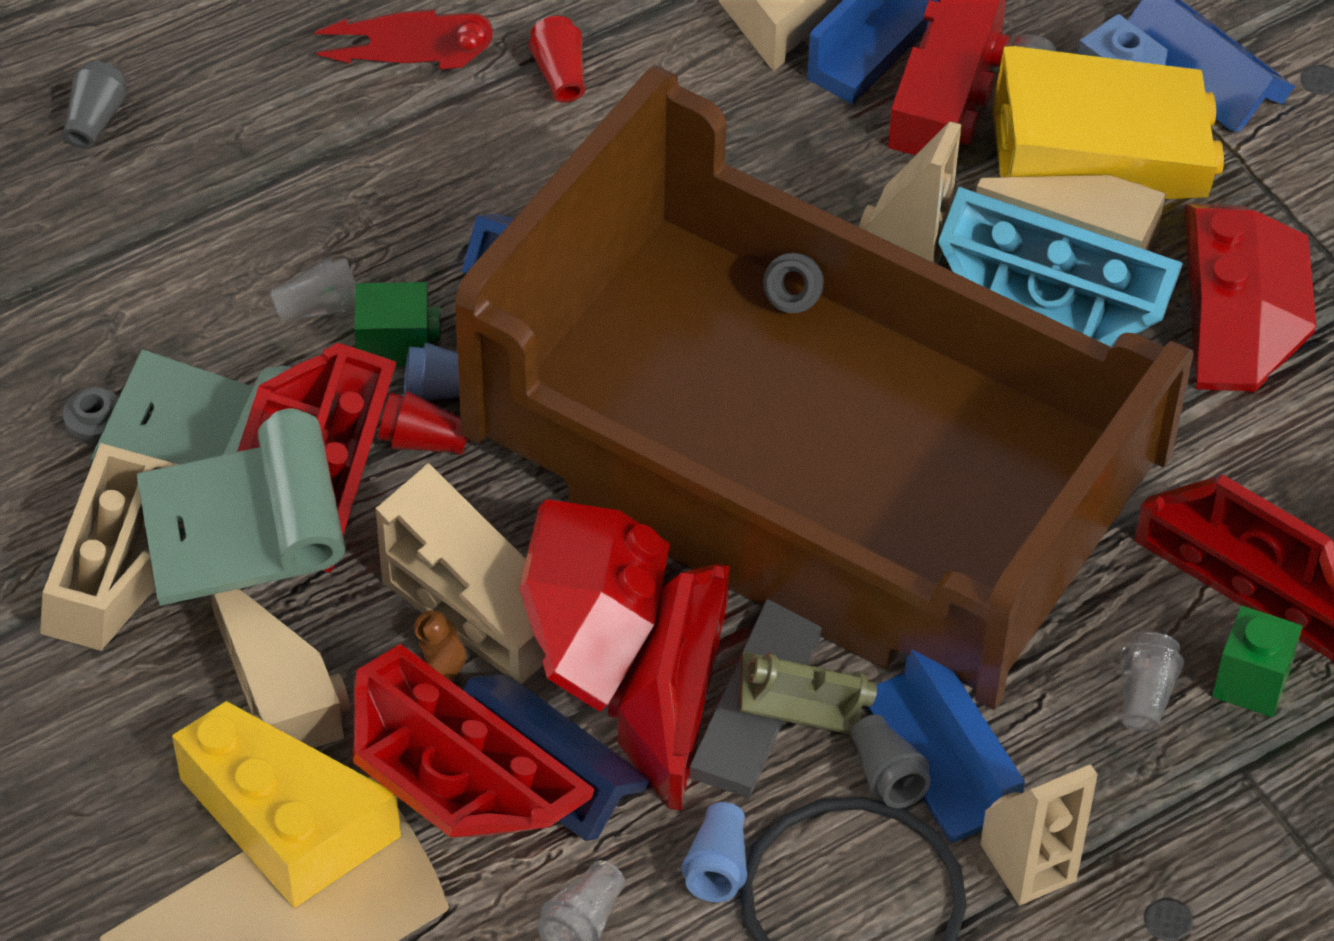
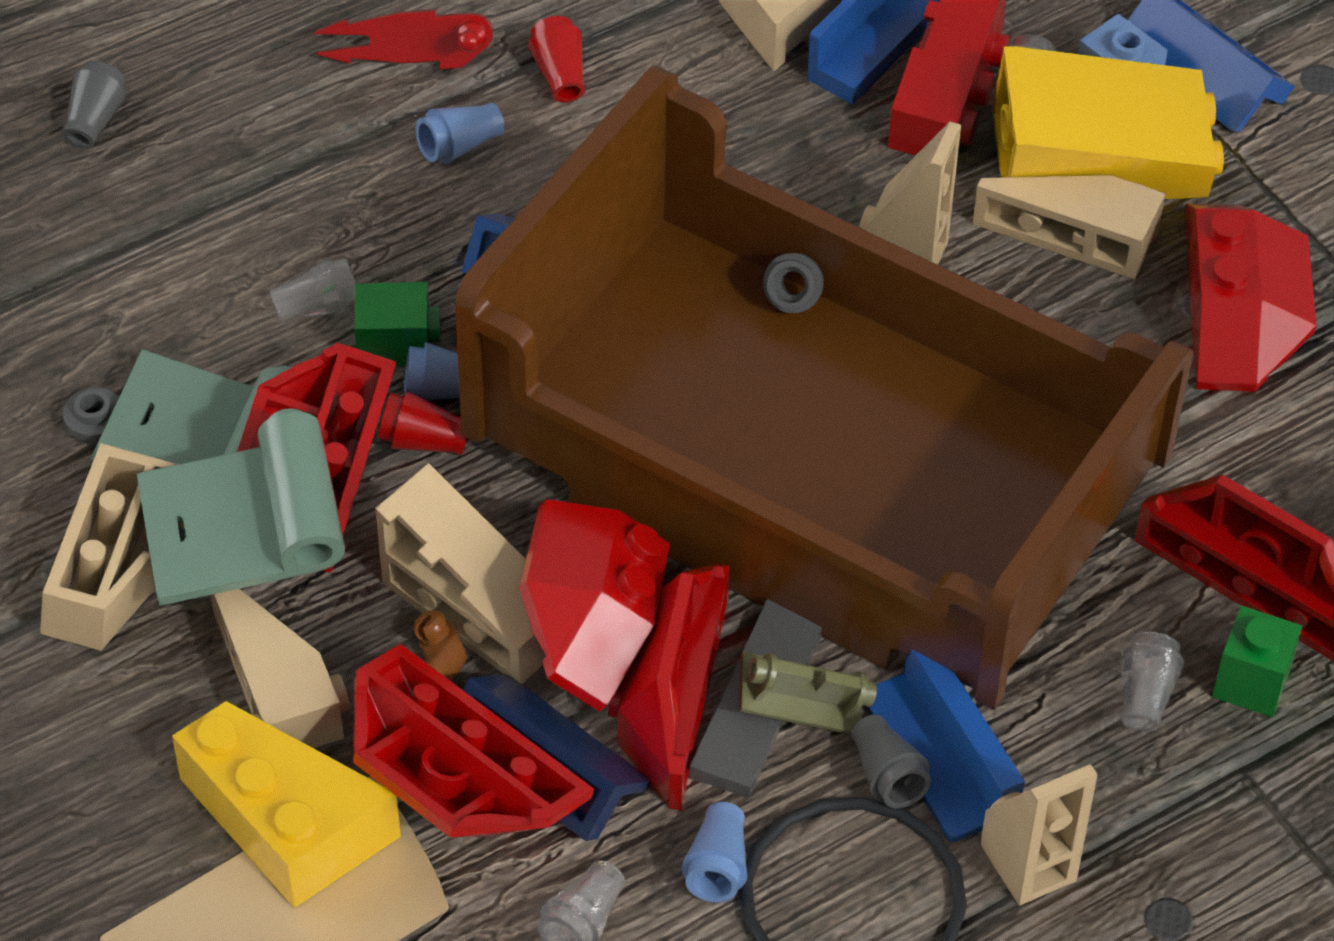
(457, 130): none -> medium blue cone
(1057, 267): medium azure wedge -> none

